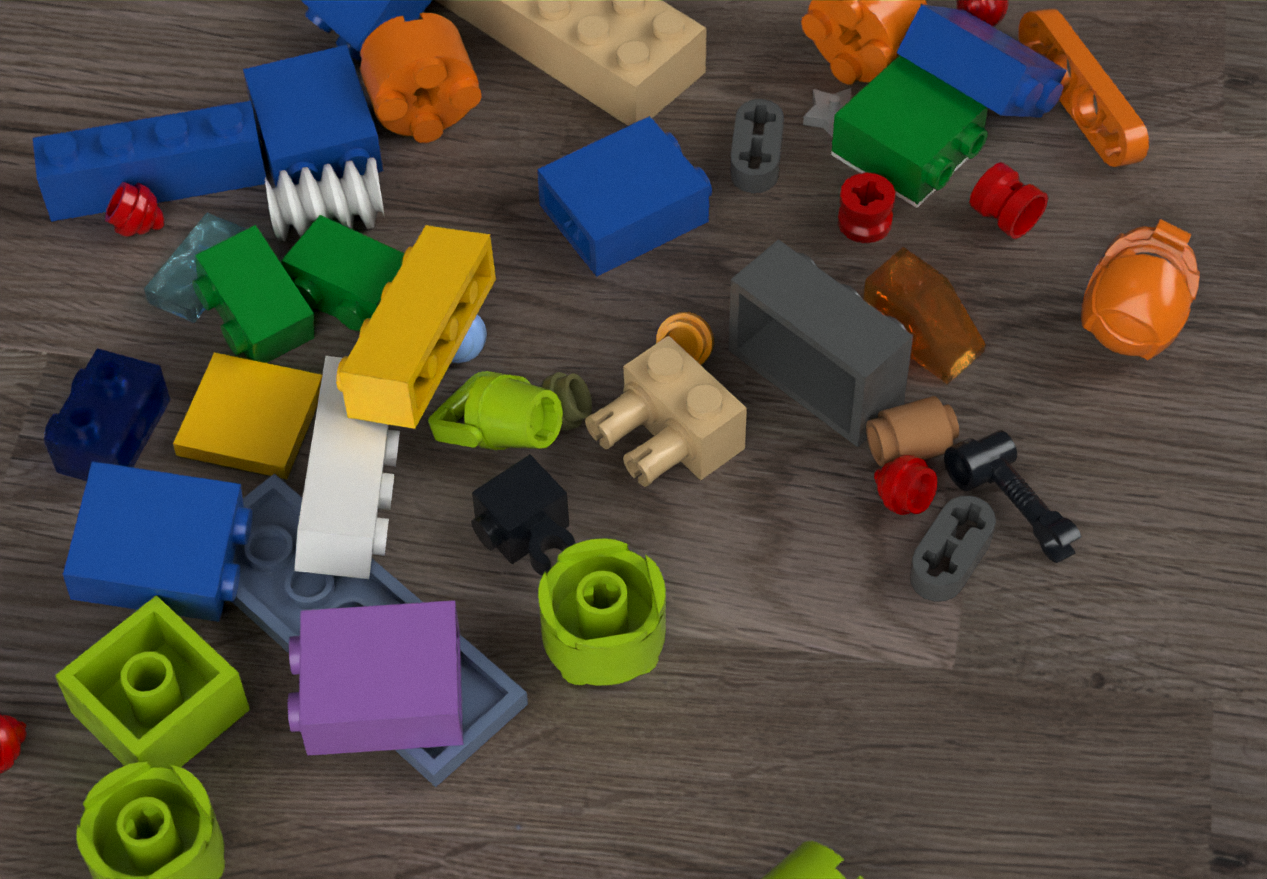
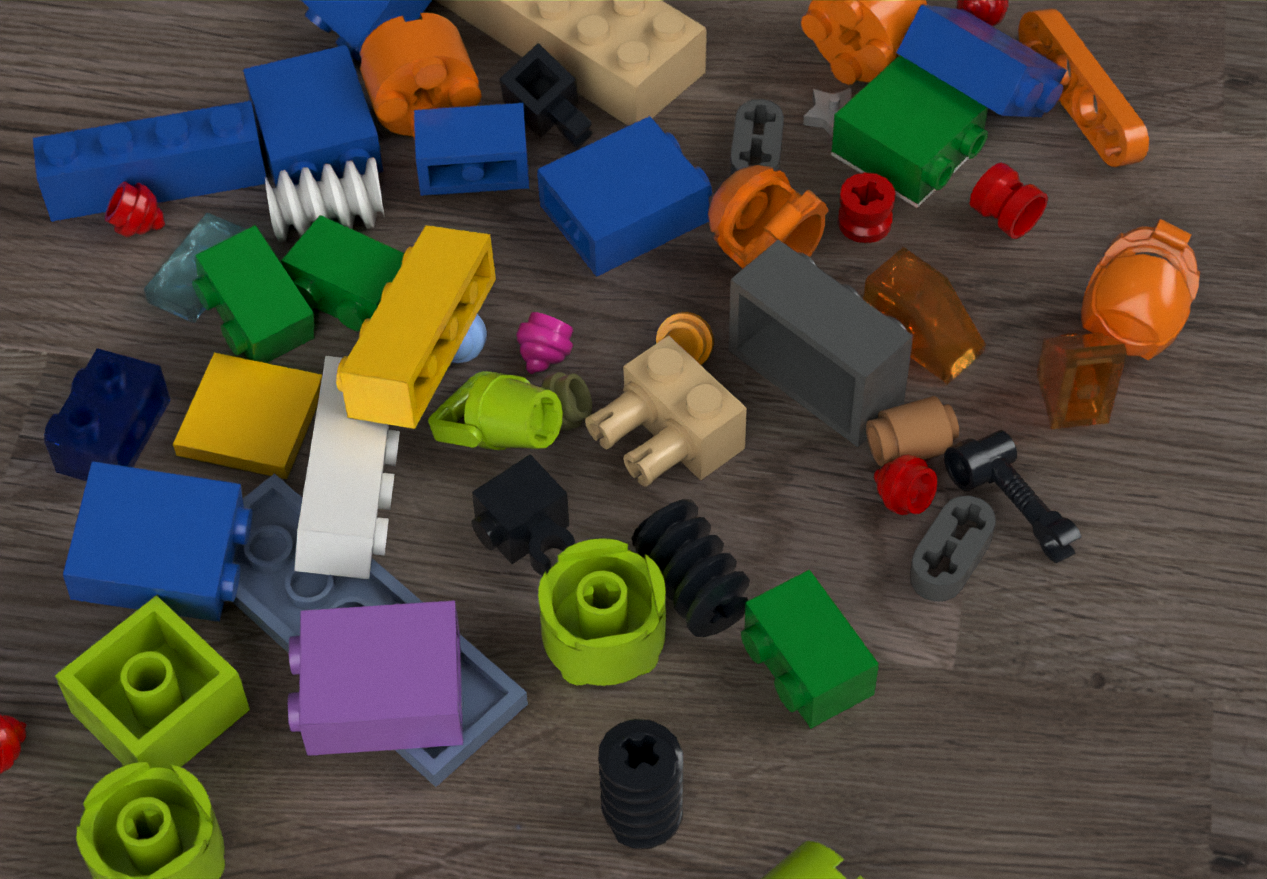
(471, 143): none -> blue brick
(543, 341): none -> dark pink plate
(546, 95): none -> black brick
(641, 783): none -> black piece
(693, 568): none -> black piece
(758, 209): none -> orange helmet
(809, 649): none -> green brick
(1080, 378): none -> clear orange slope

